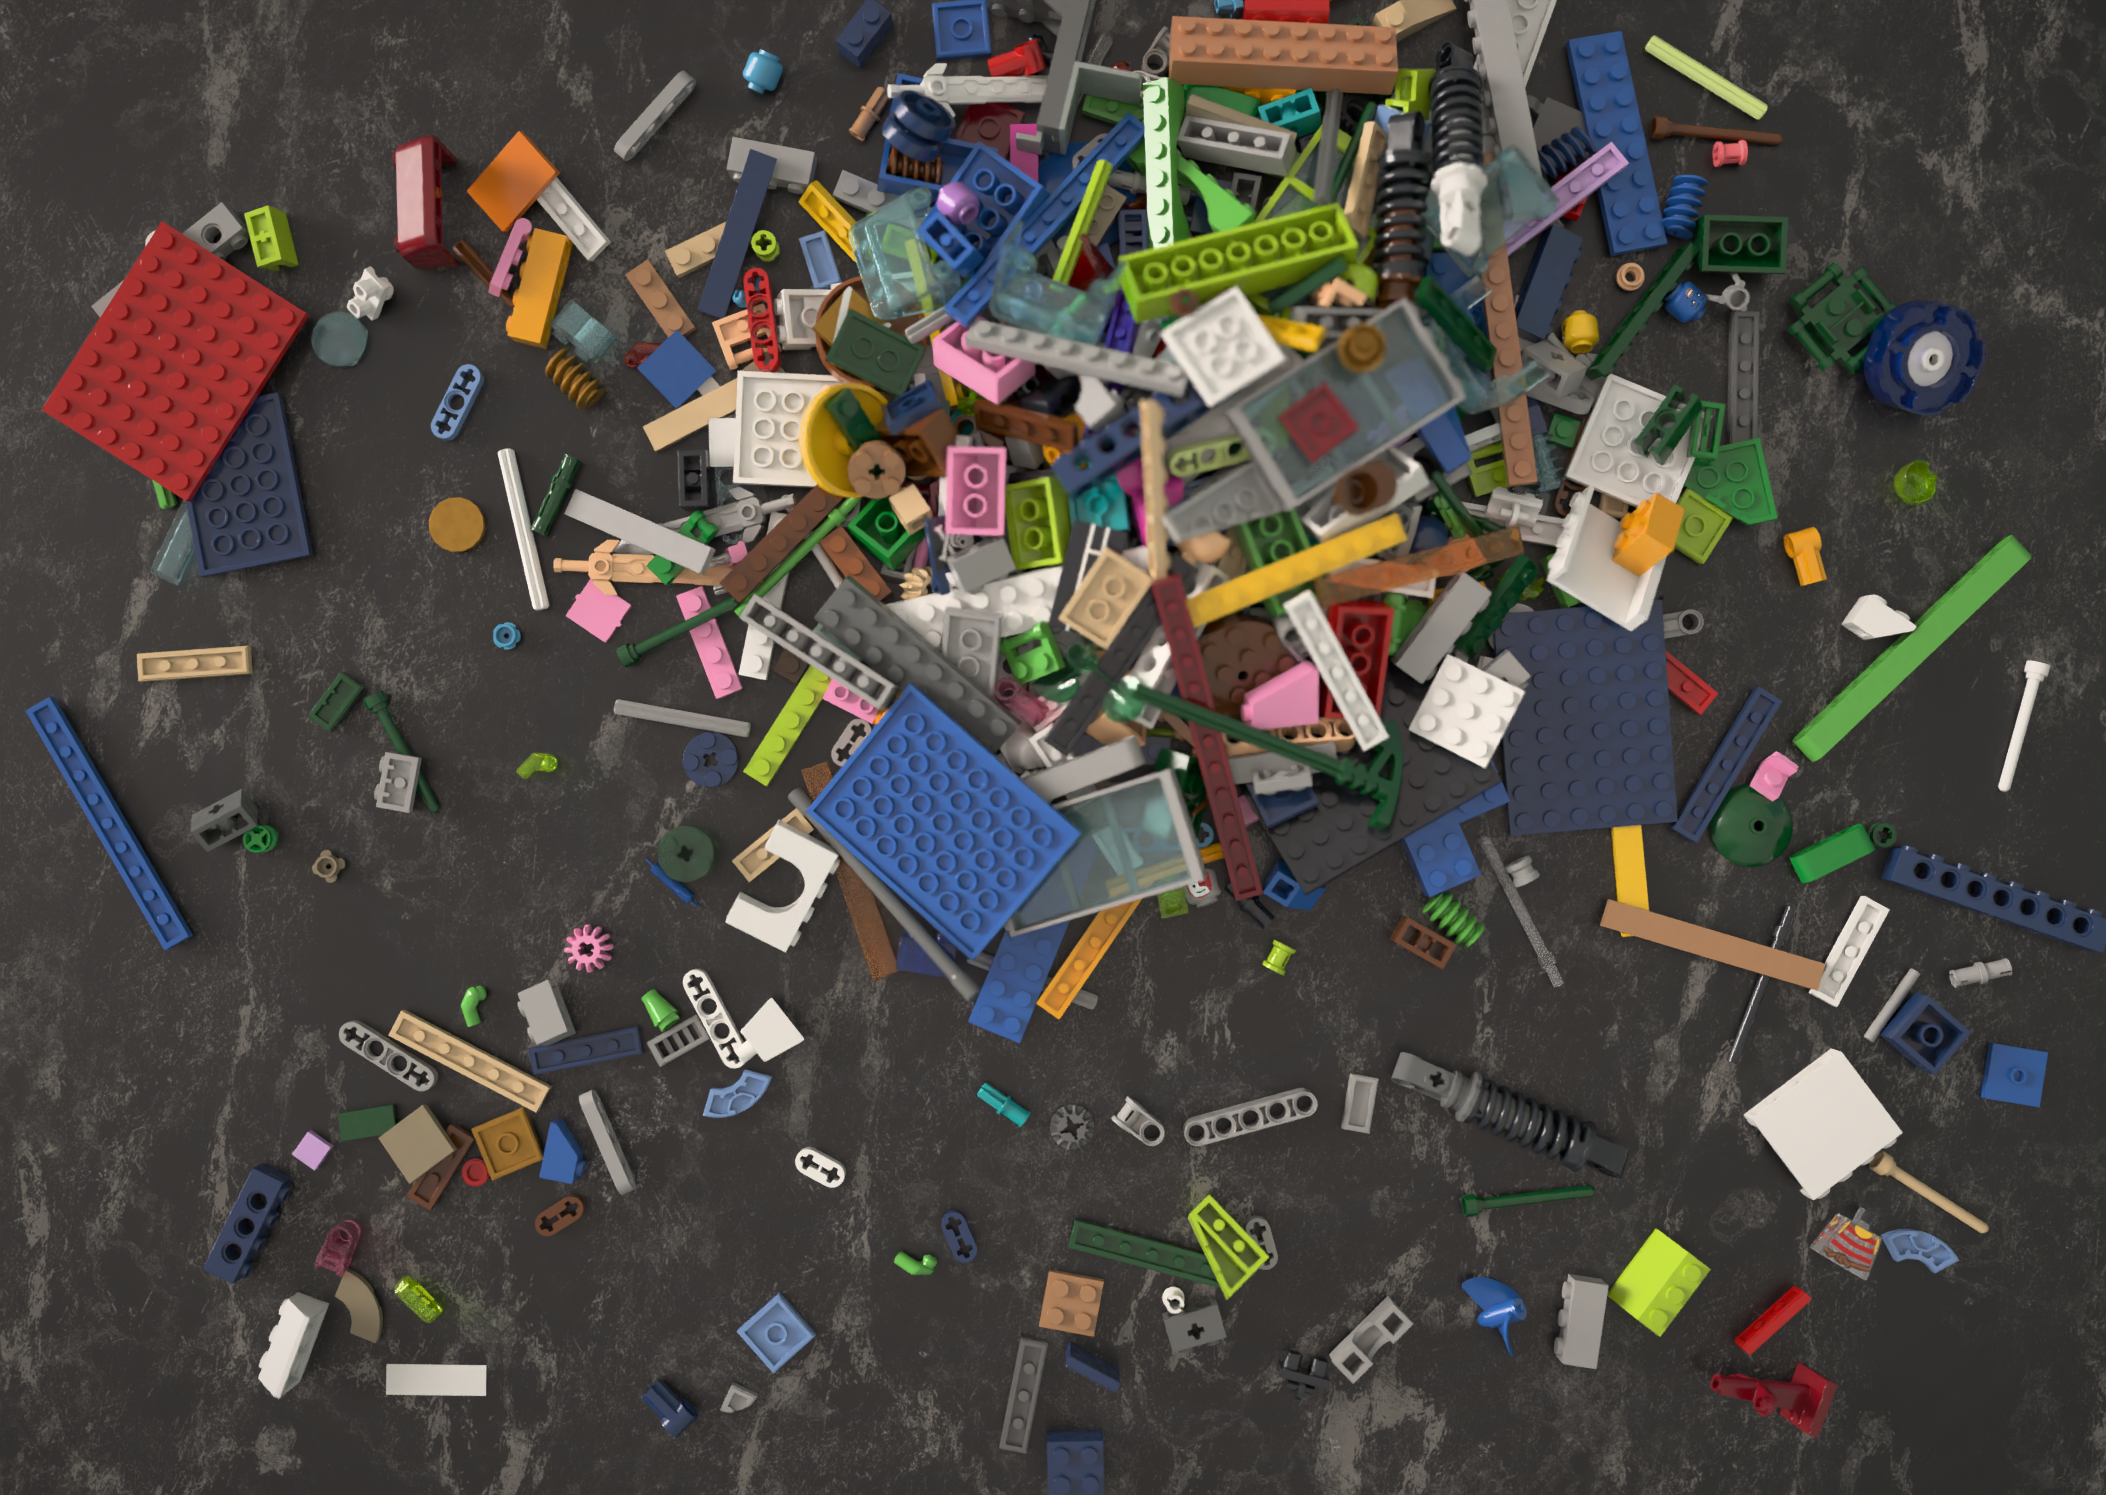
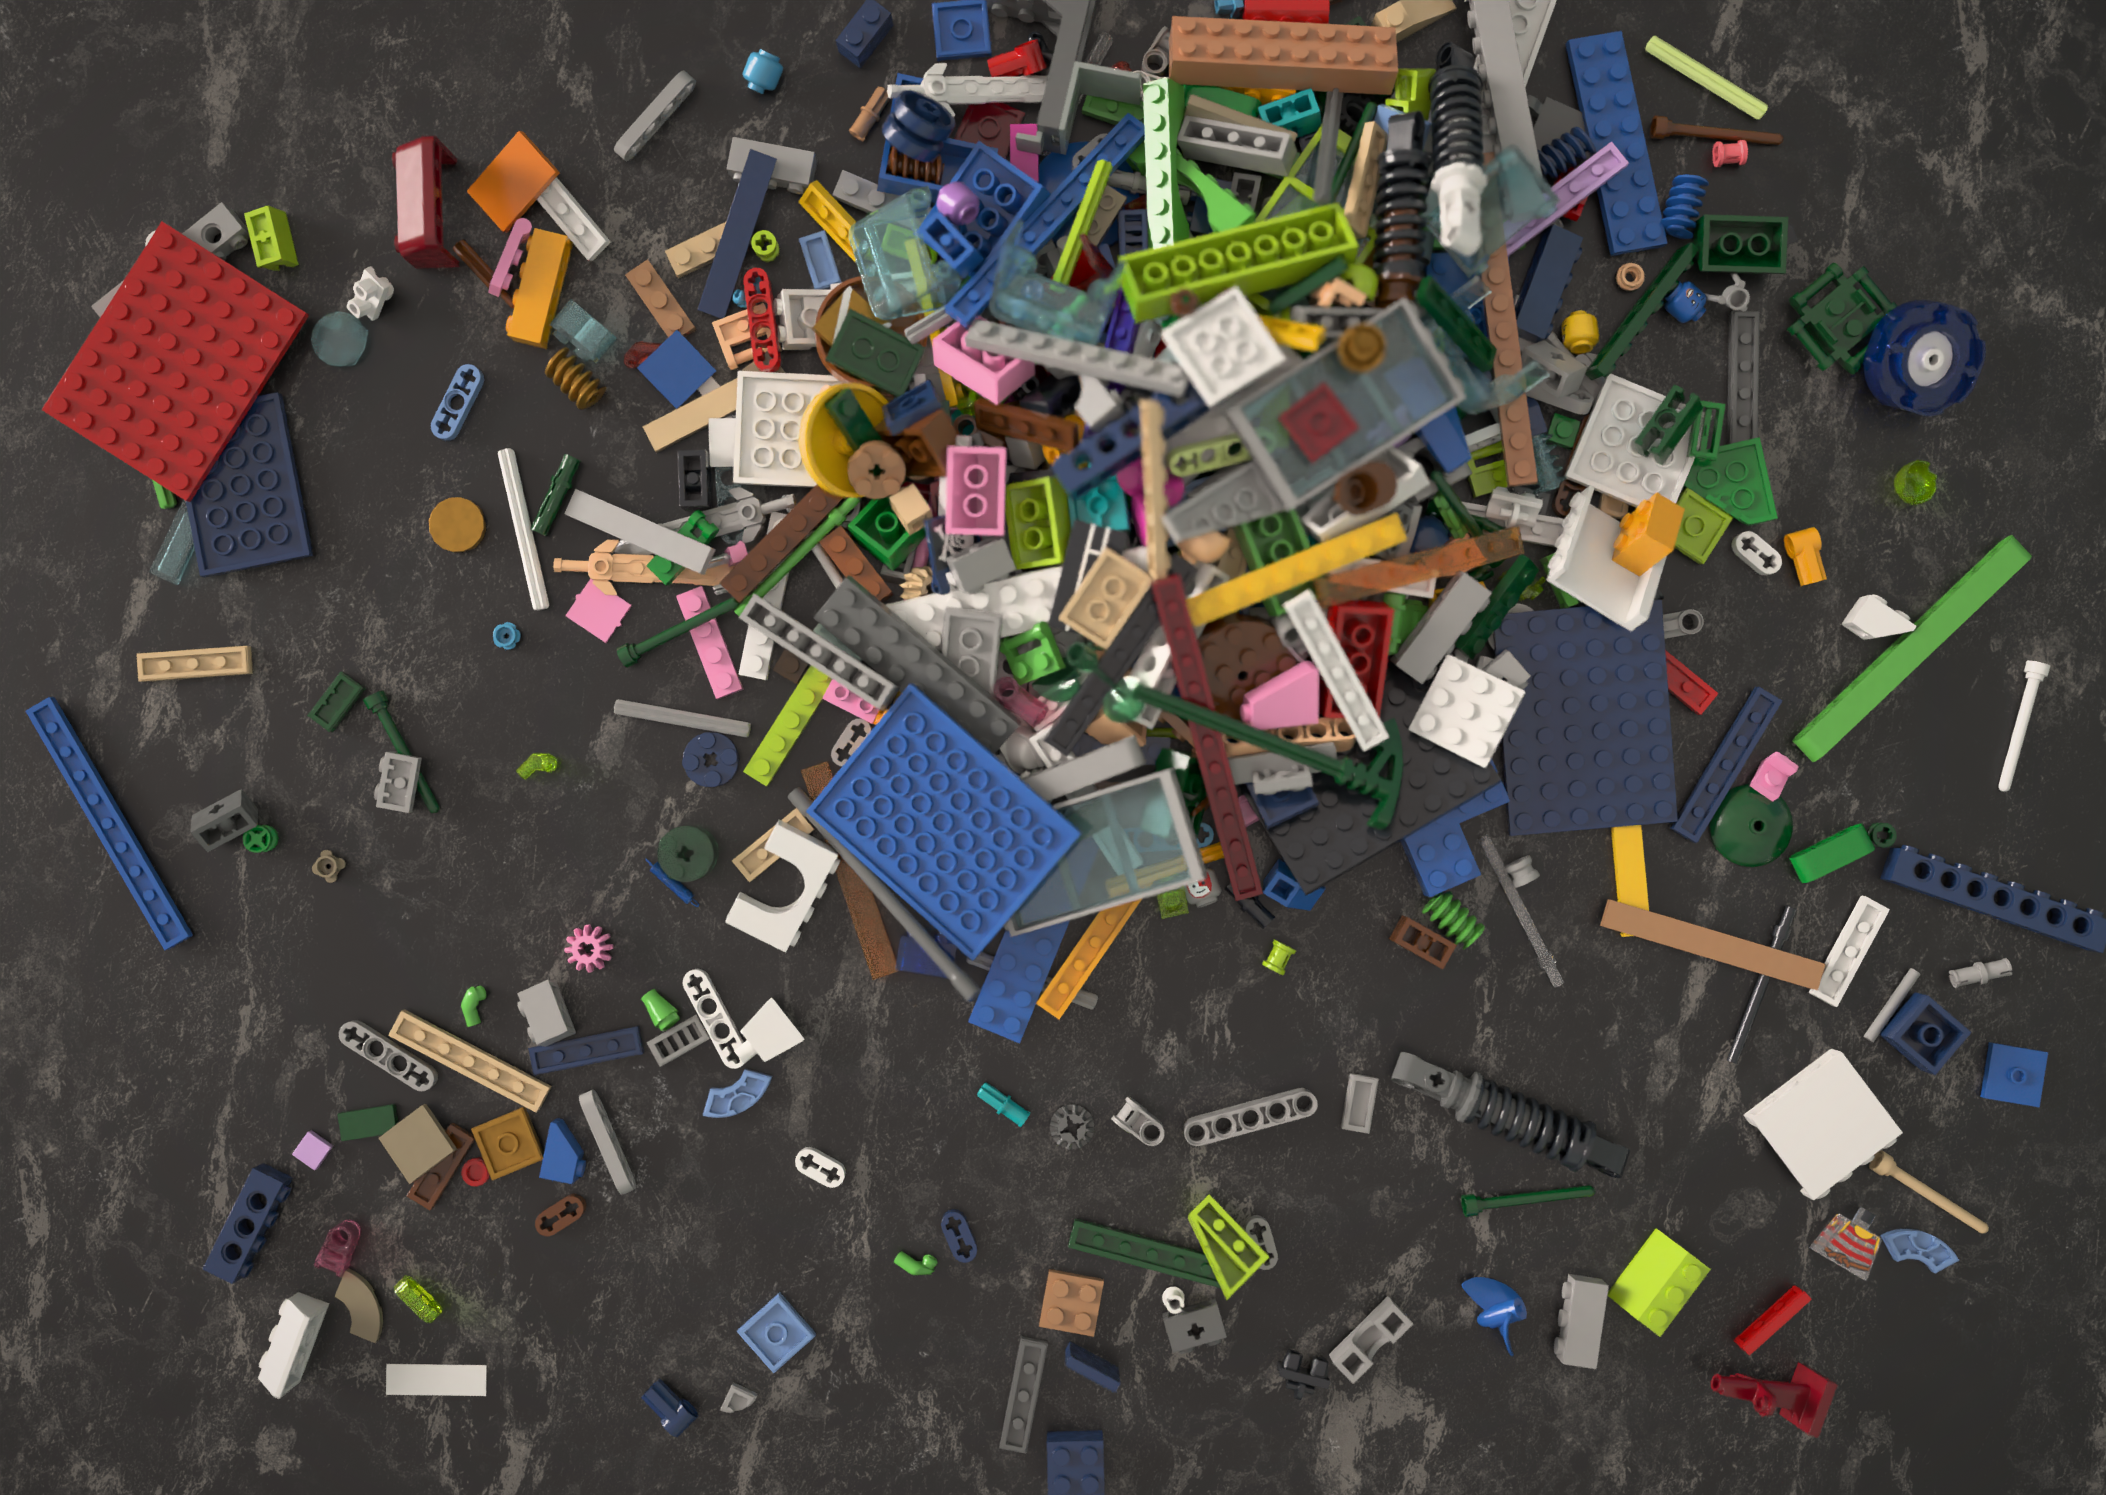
(1761, 548): none -> white beam

